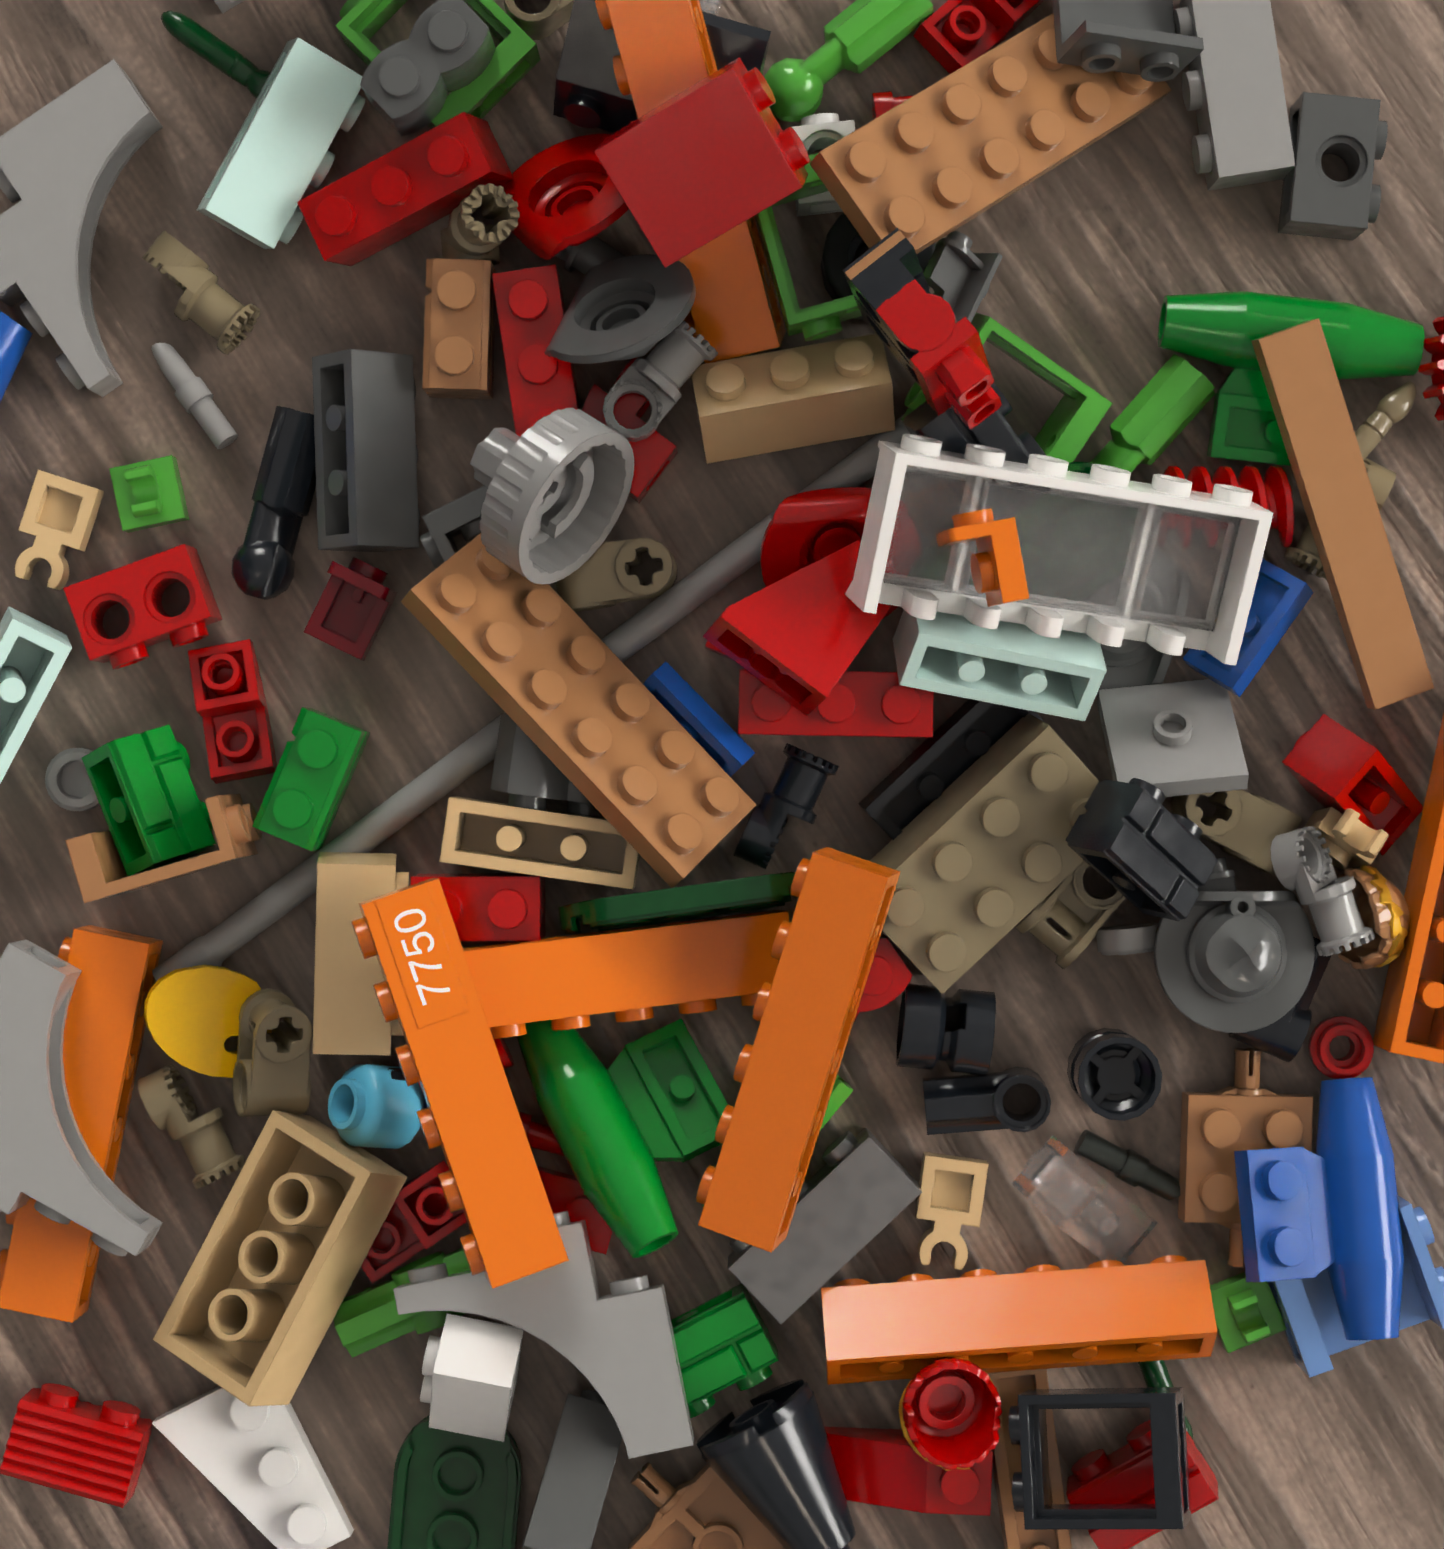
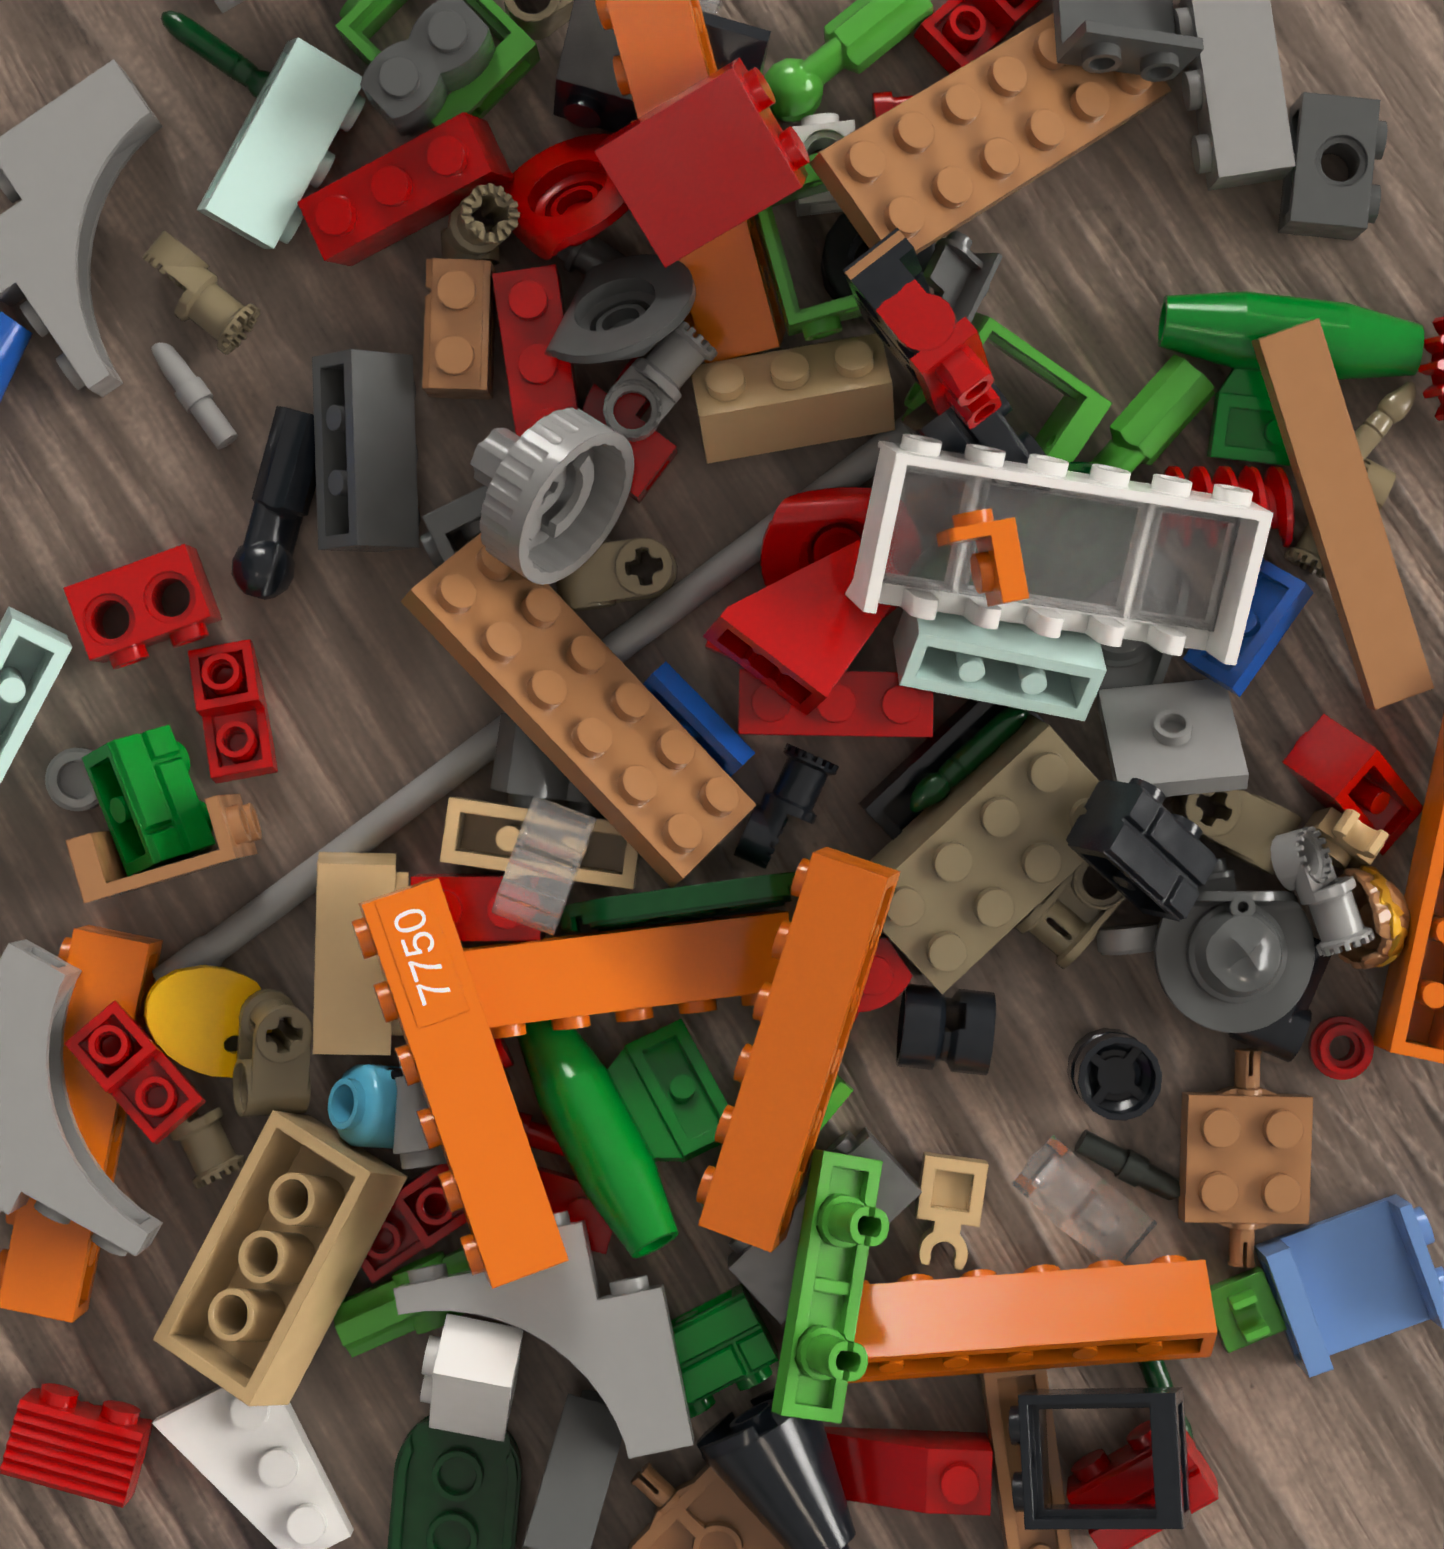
(59, 516): tan plate -> none
(135, 1072): none -> red slope
(149, 494): bright green tile -> none
(311, 779): green brick -> none
(351, 608): dark red bracket -> none
(408, 1134): none -> light grey cone
(544, 865): none -> clear beam
(827, 1287): none -> bright green plate
(937, 785): none -> dark green piece
(951, 1413): red hair -> none
(976, 1102): black piece -> none
(1330, 1210): blue plate -> none

